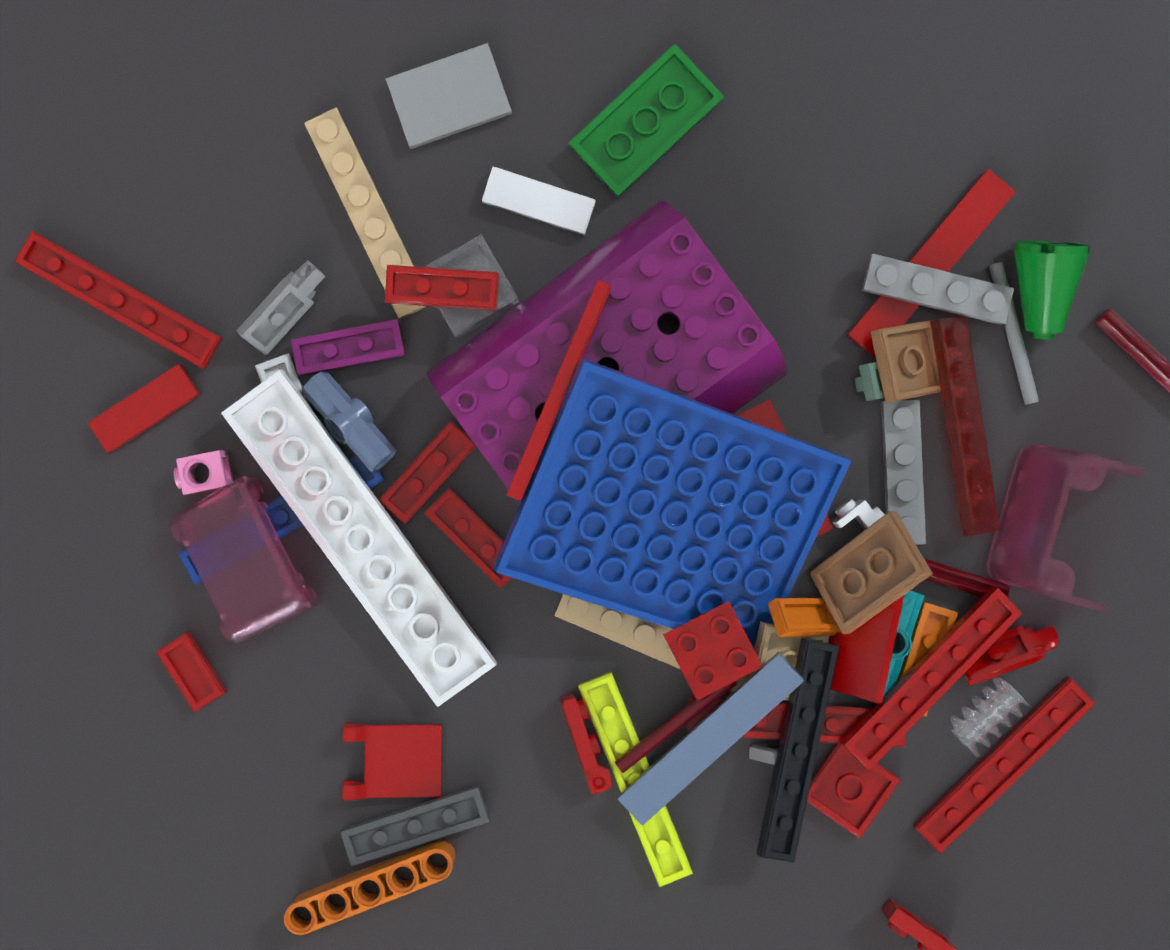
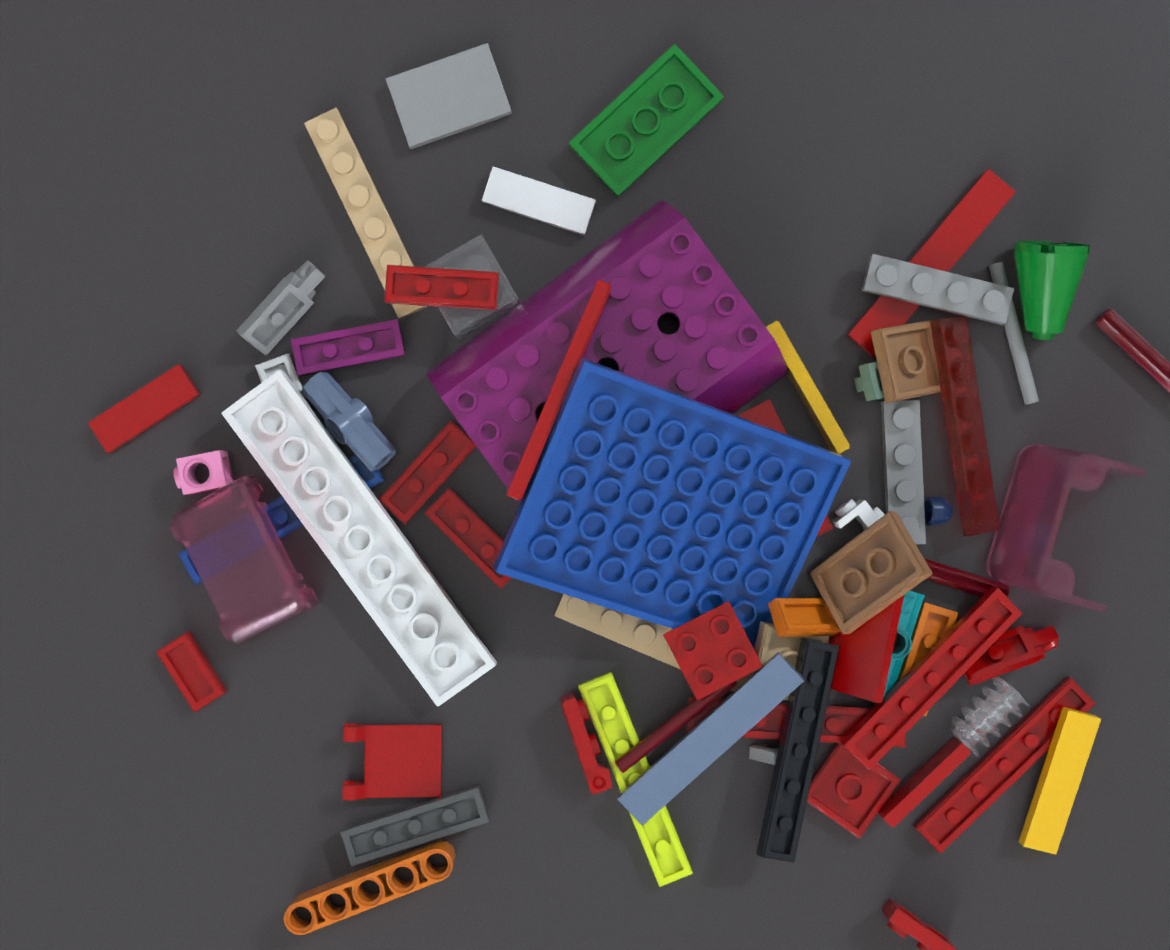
(118, 300): red tile -> none
(808, 392): none -> yellow tile
(924, 781): none -> red tile
(937, 511): none -> dark blue hinge
(1059, 780): none -> yellow tile

